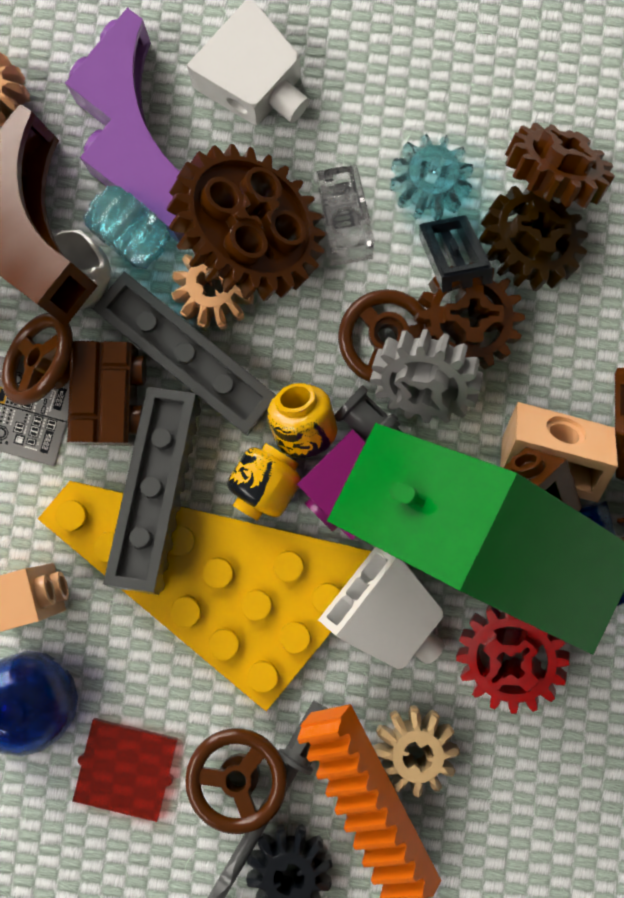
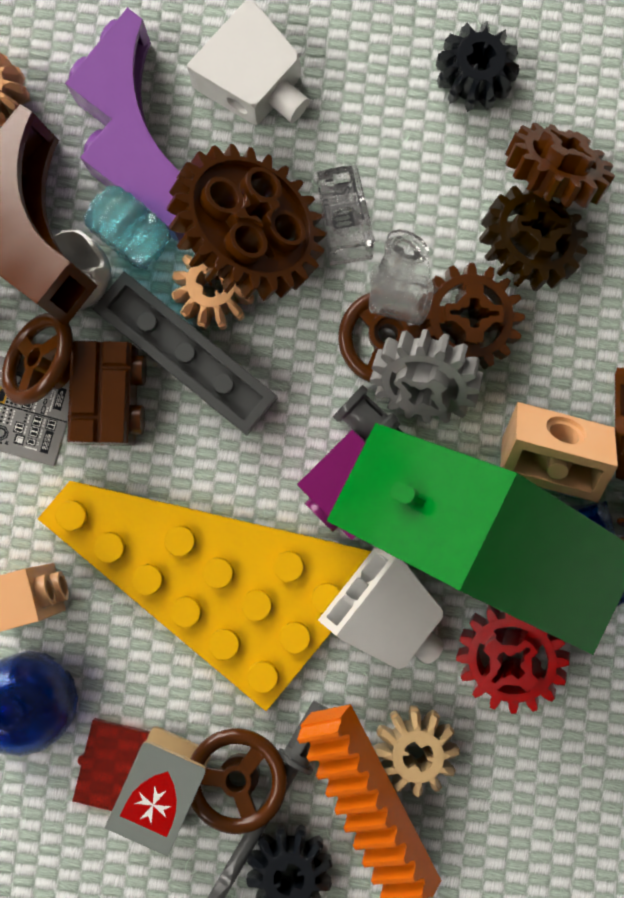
(153, 491): dark grey gear -> none
(158, 791): none -> piece
(264, 482): yellow head -> none
(302, 420): yellow head -> none
(402, 279): none -> clear piece
(436, 159): clear light blue gear -> none
(460, 271): black tile -> none
(485, 52): none -> black gear
(548, 473): reddish brown bracket -> none

